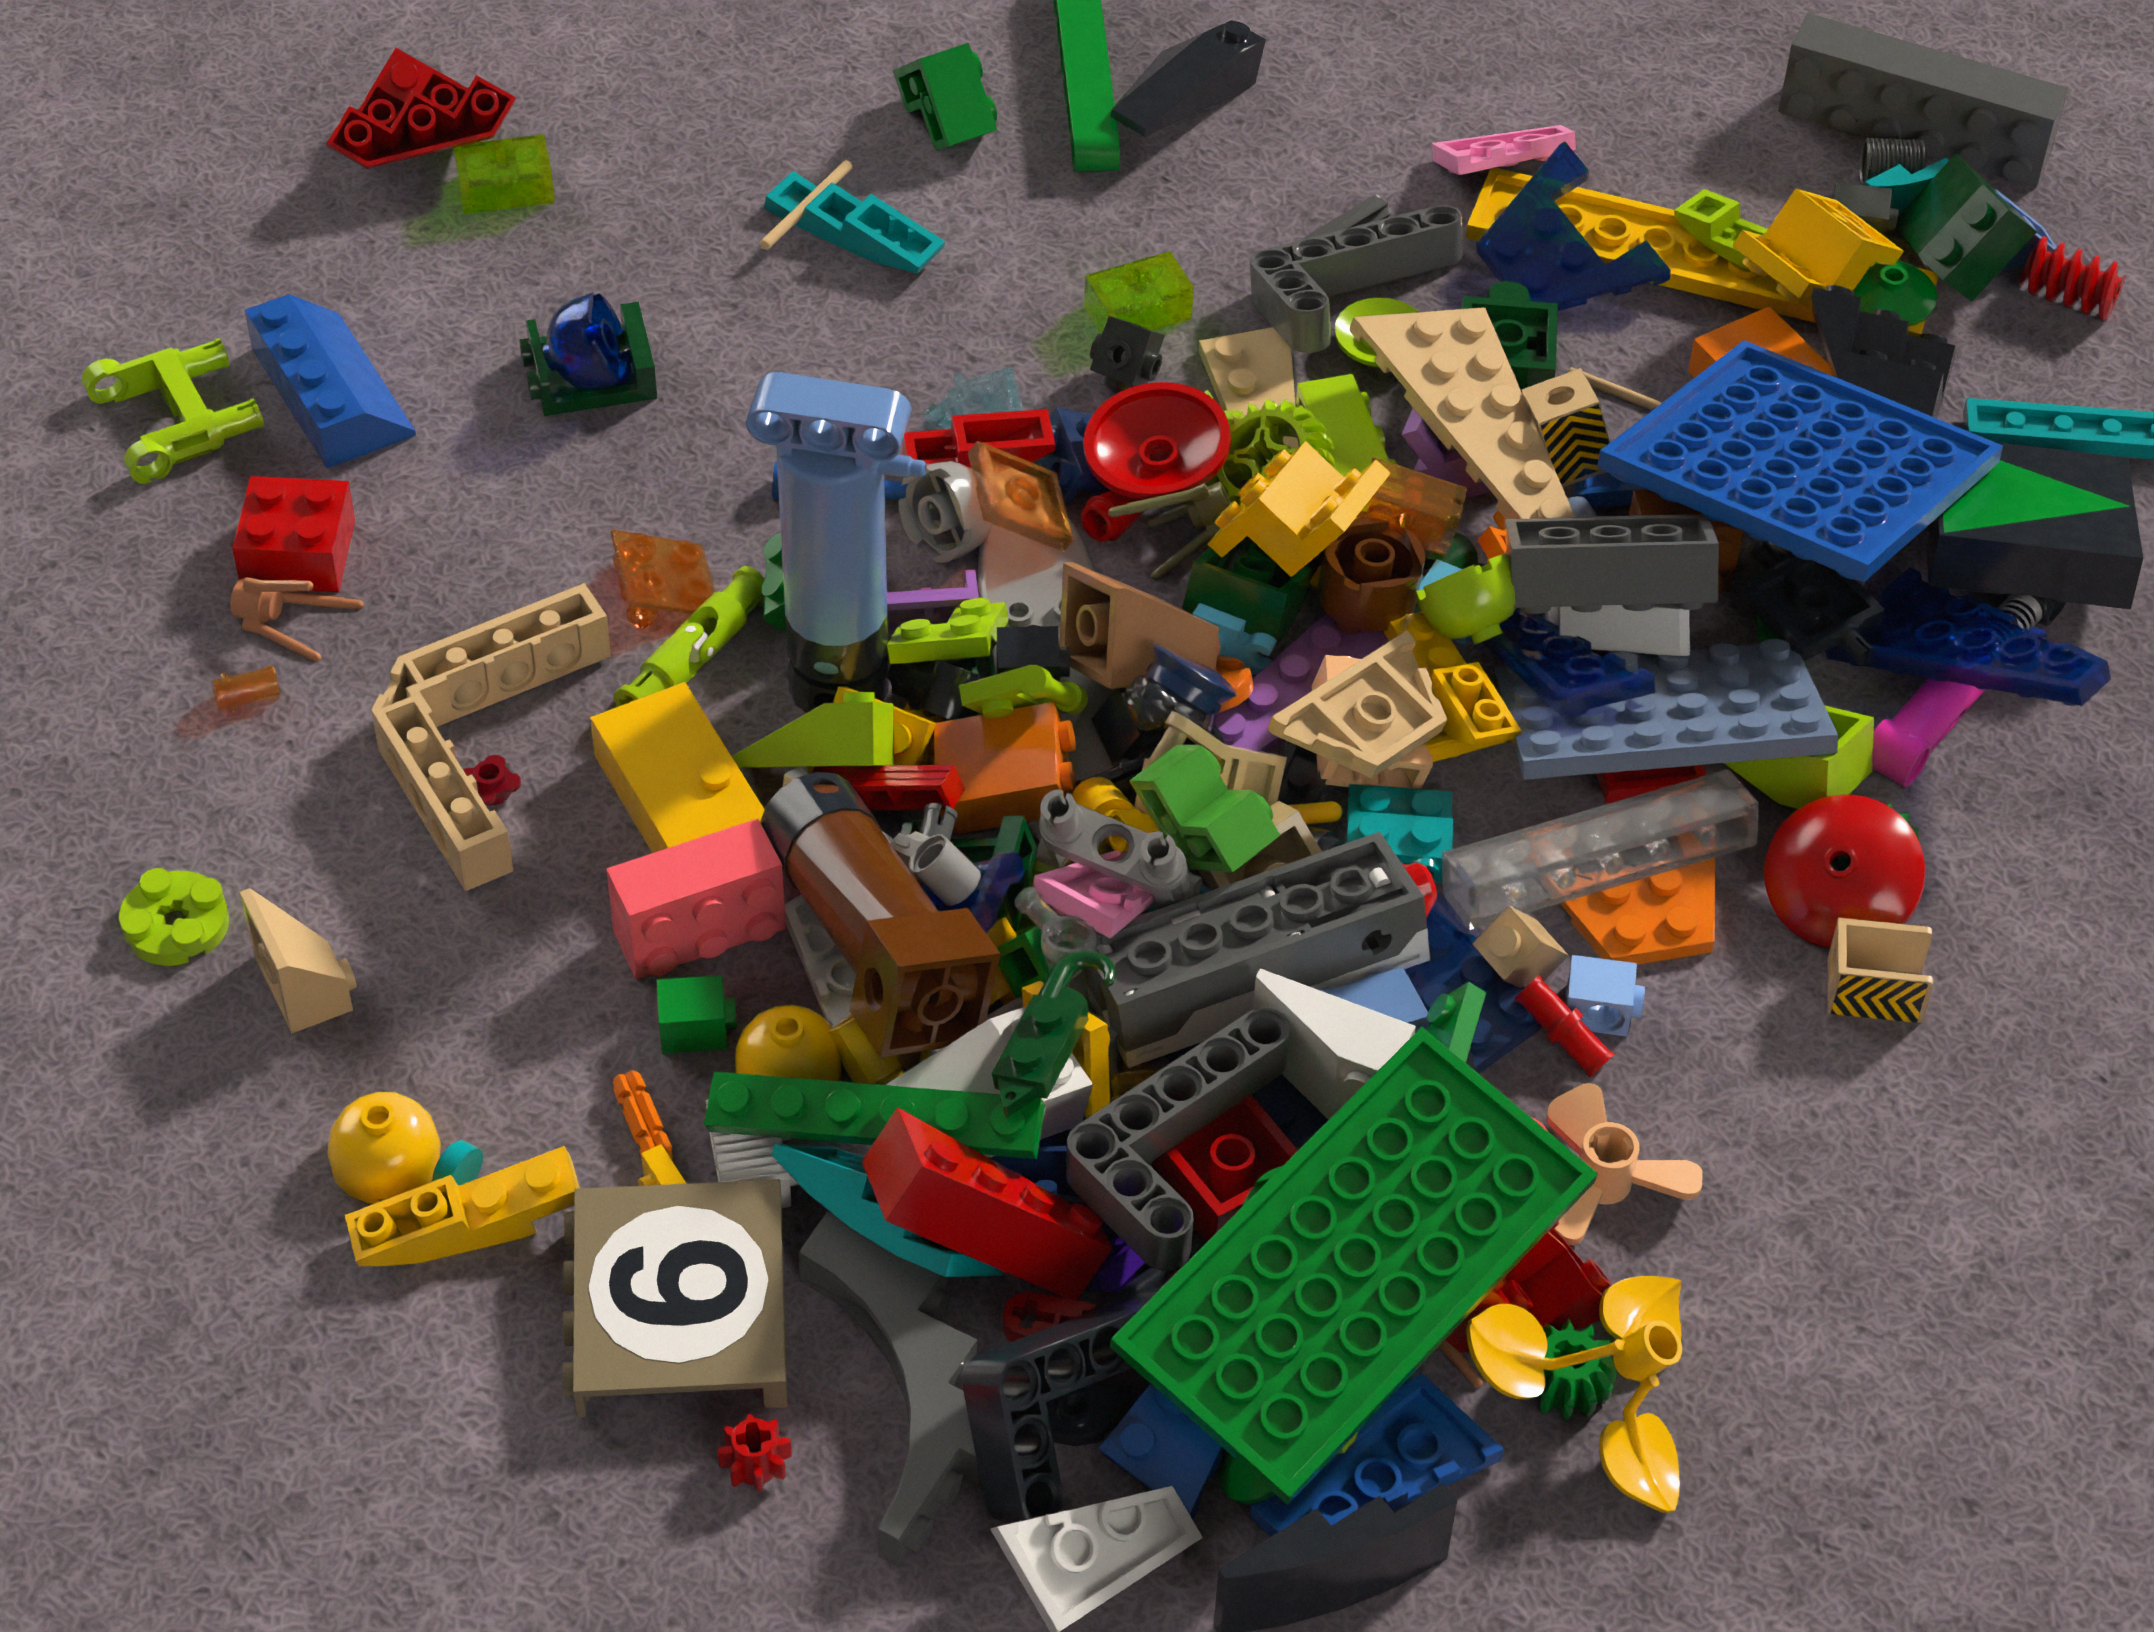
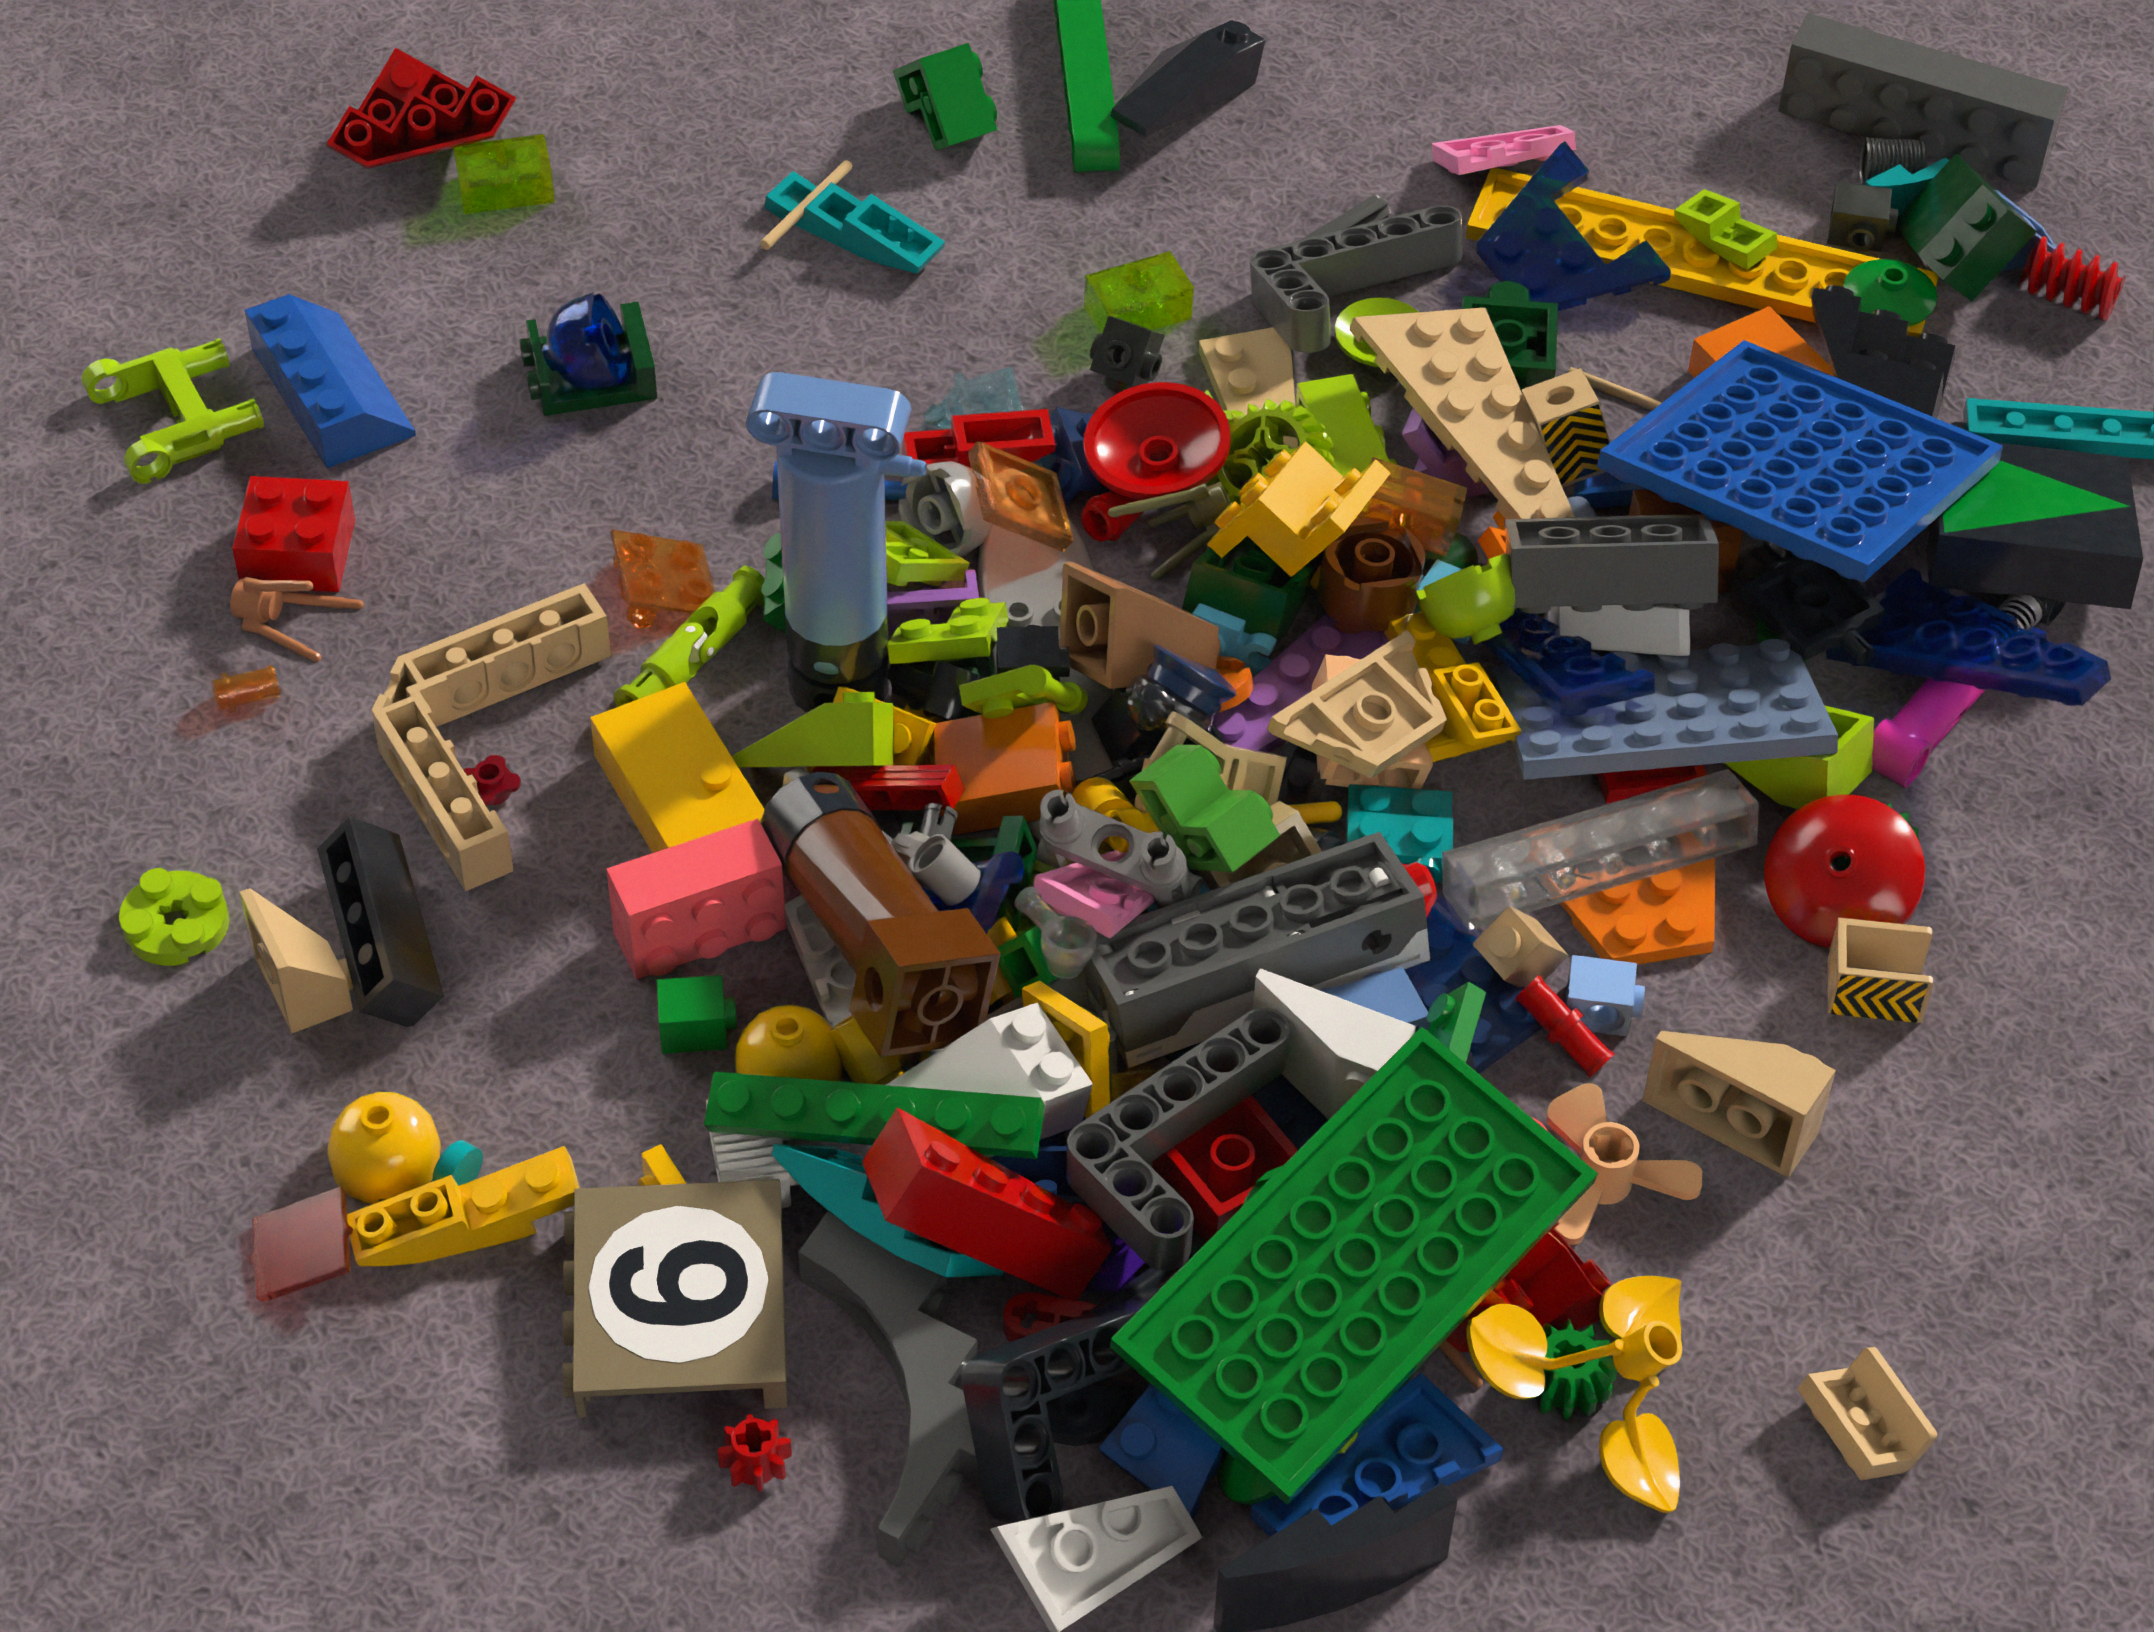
(301, 1245): none -> clear red piece
(380, 923): none -> black brick
(640, 1112): orange axle -> none
(917, 558): none -> lime plate
(1046, 1033): dark green plate -> none
(1741, 1093): none -> tan slope
(1815, 246): yellow bracket -> none
(1869, 1416): none -> tan bracket

